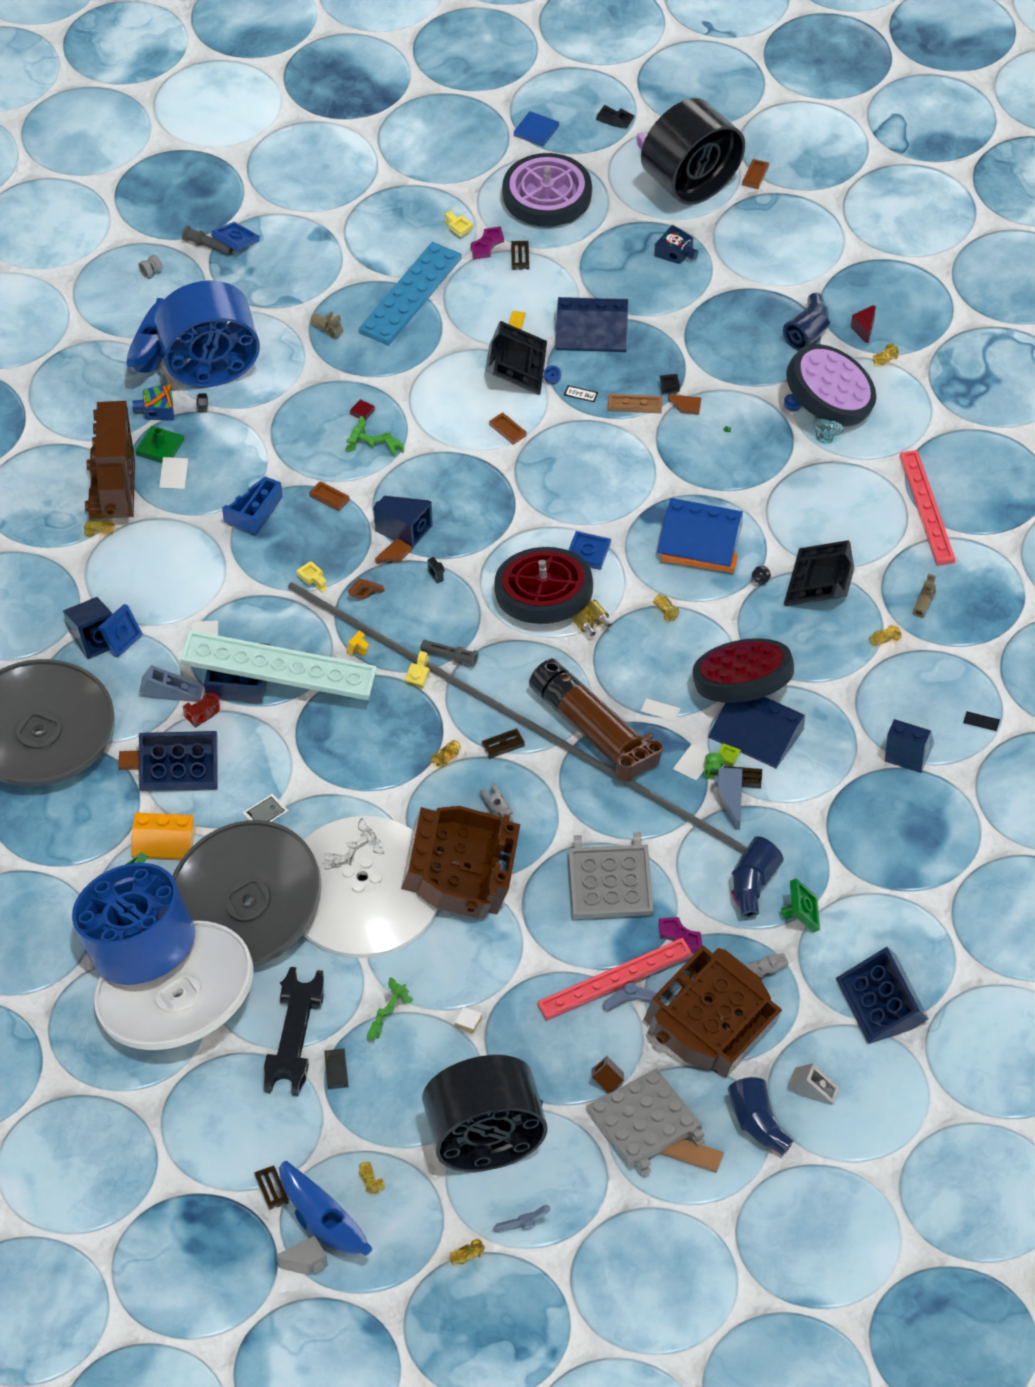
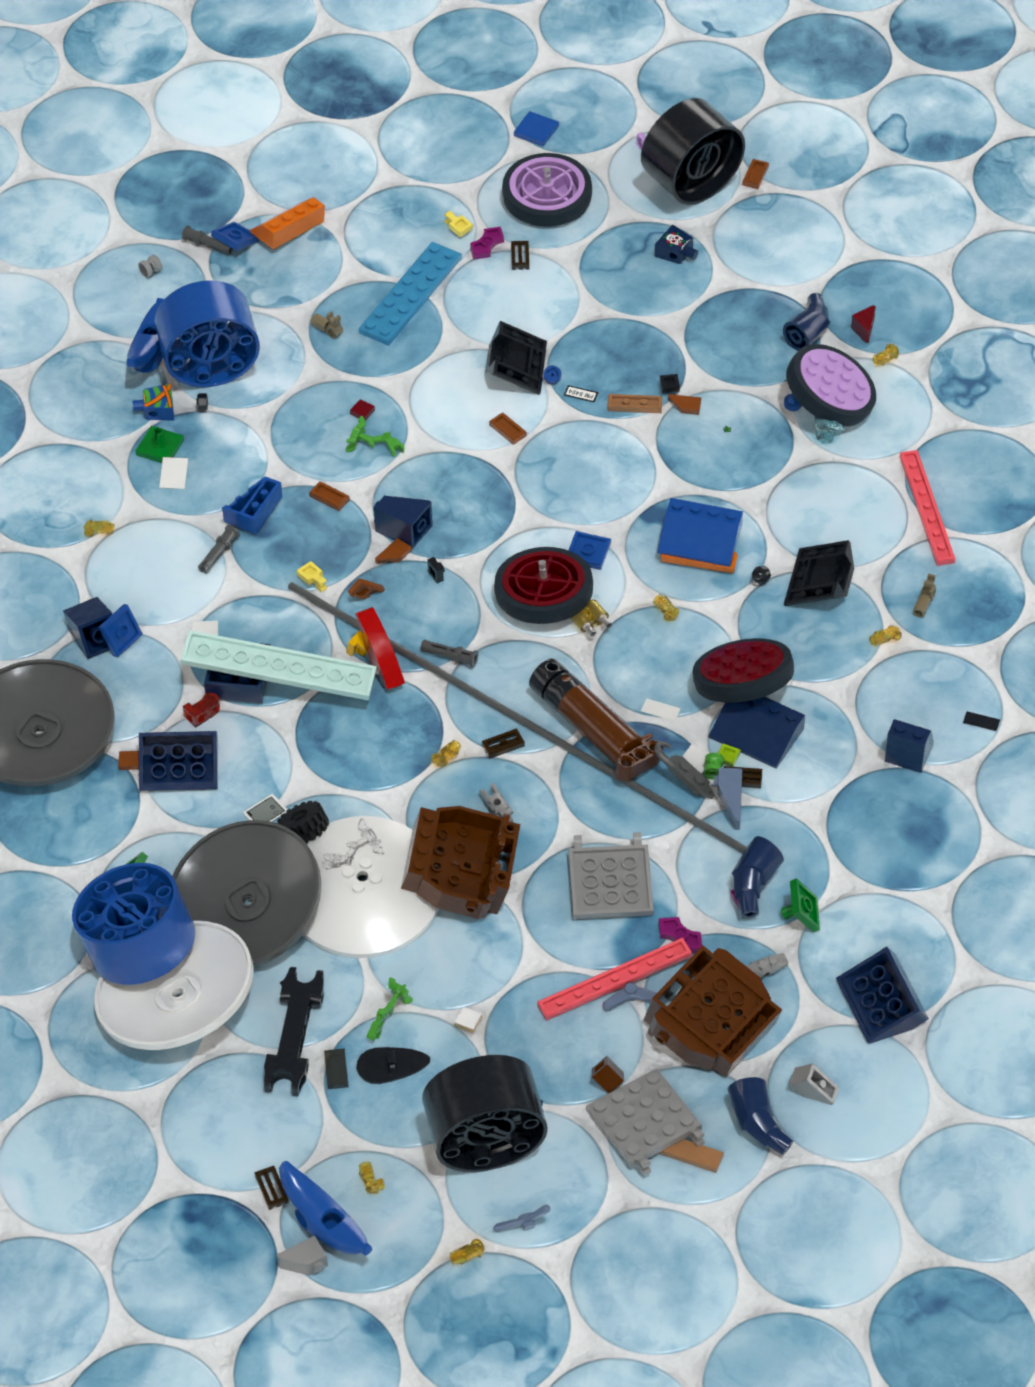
(111, 463): reddish brown piece -> none
(162, 835): light orange slope -> none
(170, 686): sand blue slope -> none
(222, 543): none -> dark grey pin
(290, 223): none -> orange slope
(305, 820): none -> black tyre
(379, 648): none -> red slope
(390, 1064): none -> black shield
(418, 672): light yellow plate -> none
(517, 319): yellow sticker -> none
(592, 324): dark blue slope -> none
(615, 118): black slope -> none
(685, 772): none -> dark grey plate

